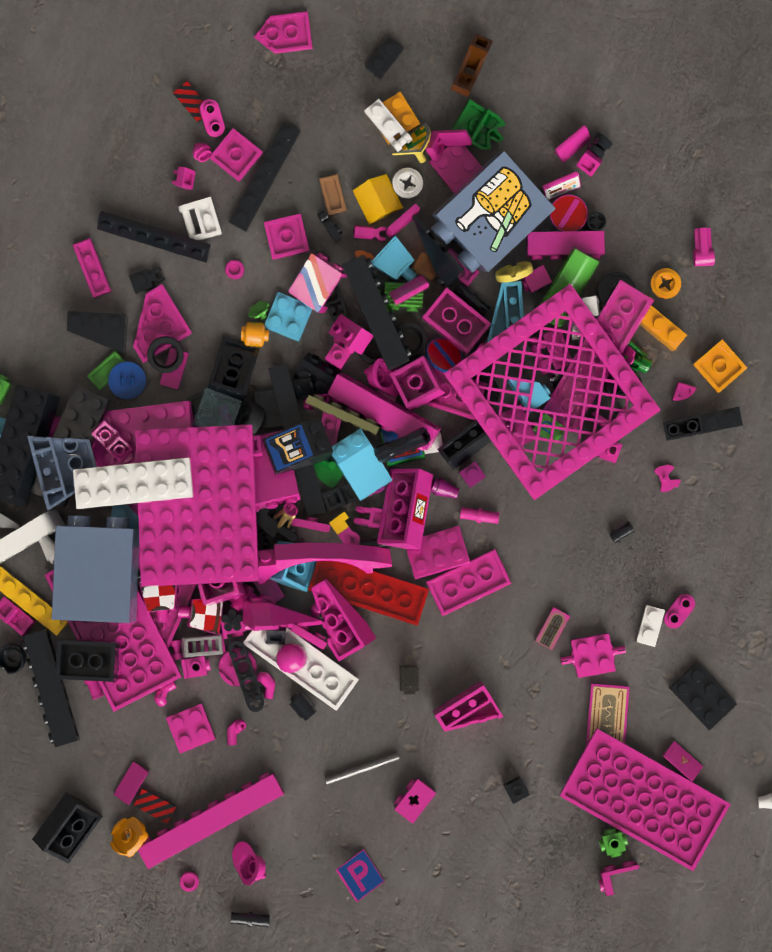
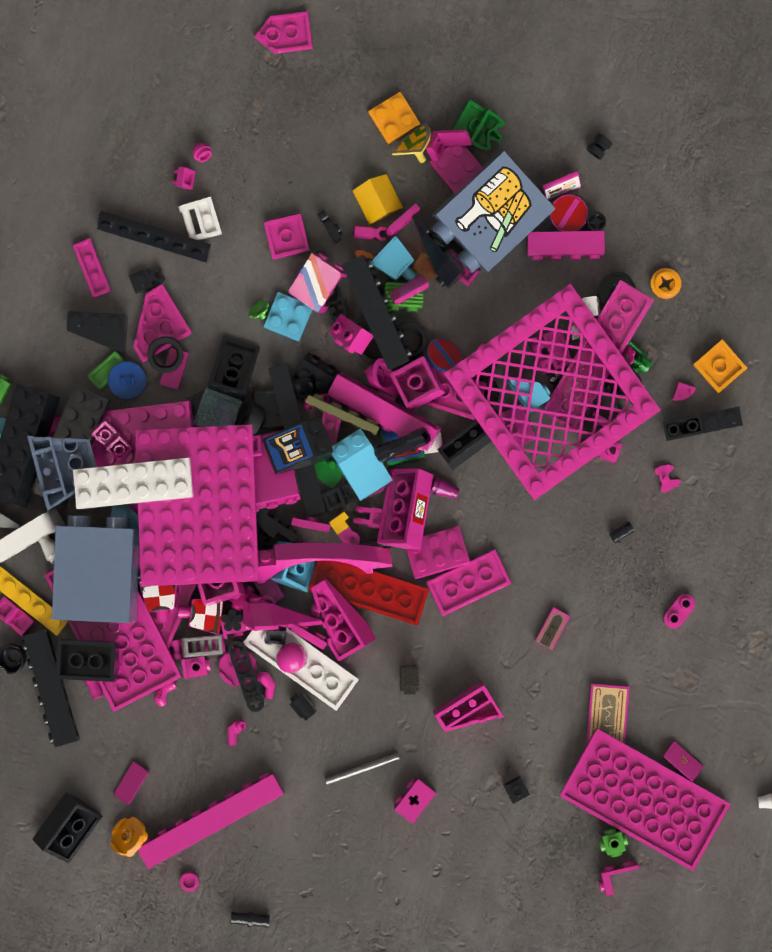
(155, 805): tile -> none
(190, 100): tile -> none
(190, 728): dark pink plate -> none
(211, 118): dark pink plate -> none
(234, 269): dark pink tile -> none
(236, 155): dark pink plate -> none
(248, 864): dark pink piece -> none
(254, 334): light orange head -> none
(264, 177): black plate -> none
(289, 512): piece -> none
(332, 194): medium nougat tile -> none
(338, 356): dark pink brick -> none
(360, 875): blue piece -> none
(384, 58): black plate -> none
(387, 124): white plate -> none
(416, 180): white gear -> none
(456, 321): dark pink brick -> none
(472, 65): reddish brown arch -> none
(472, 299): black pin -> none
(472, 474): magenta brick -> none
(479, 515): dark pink pin -> none
(507, 309): medium azure wedge -> none
(512, 273): light yellow tile -> none
(536, 280): dark pink brick -> none
(545, 432): bright green brick -> none
(573, 144): dark pink slope -> none
(575, 271): bright green brick -> none
(589, 163): dark pink plate -> none
(593, 655): dark pink plate -> none
(650, 625): white plate -> none
(662, 329): light orange brick -> none
(703, 253): dark pink piece -> none
(703, 696): black plate -> none

